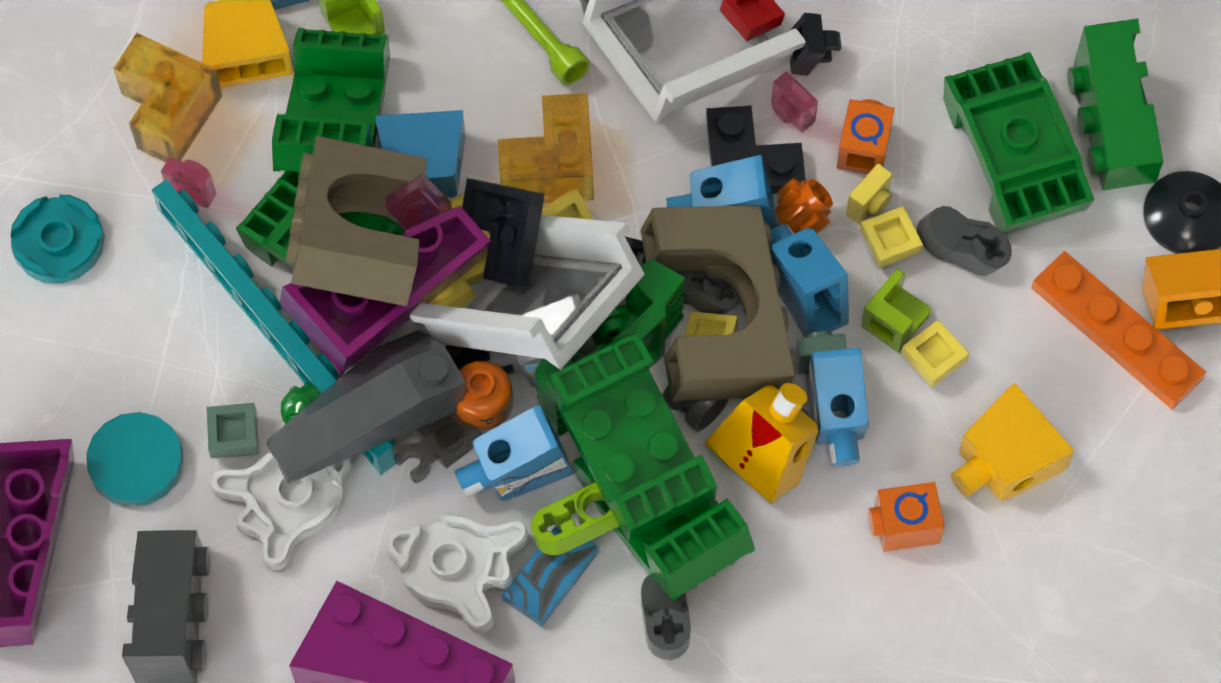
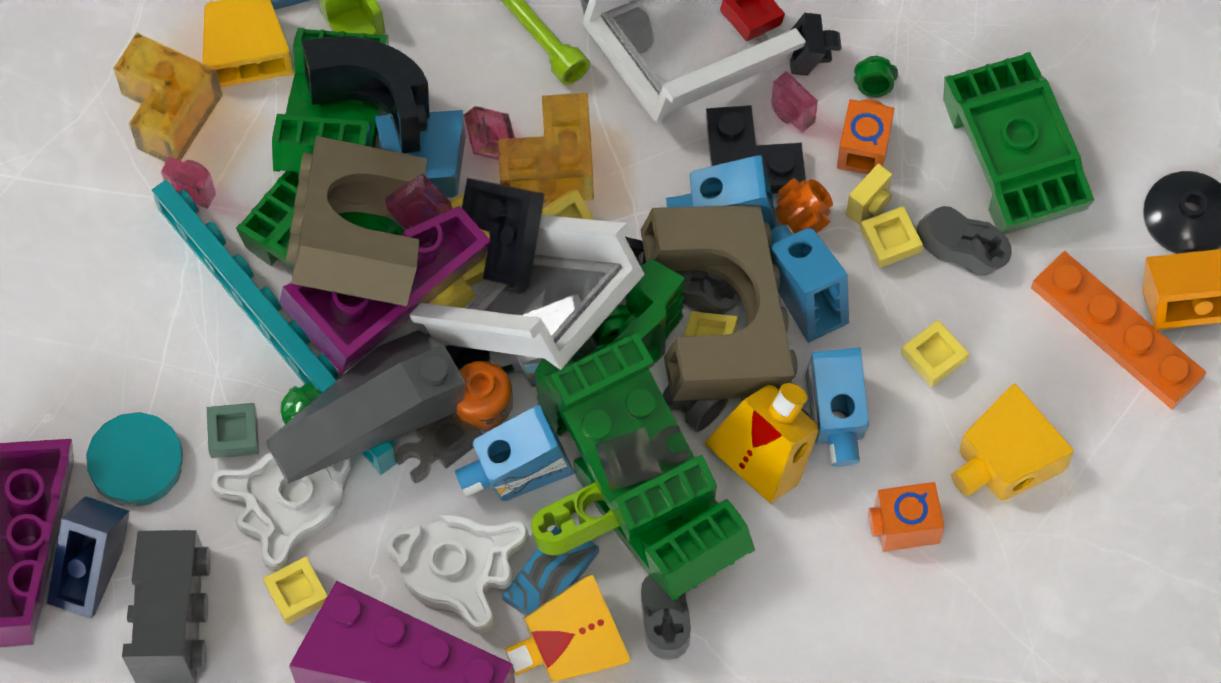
(57, 239): teal tile -> none
(86, 555): none -> dark blue slope
(295, 590): none -> light yellow plate
(370, 73): none -> black arch
(485, 129): none -> clear pink plate
(570, 635): none -> yellow torso
(634, 457): none -> clear smoke plate
(817, 342): sand green plate -> none
(875, 76): none -> green plate
(894, 313): lime panel -> none
(1114, 106): green wedge -> none

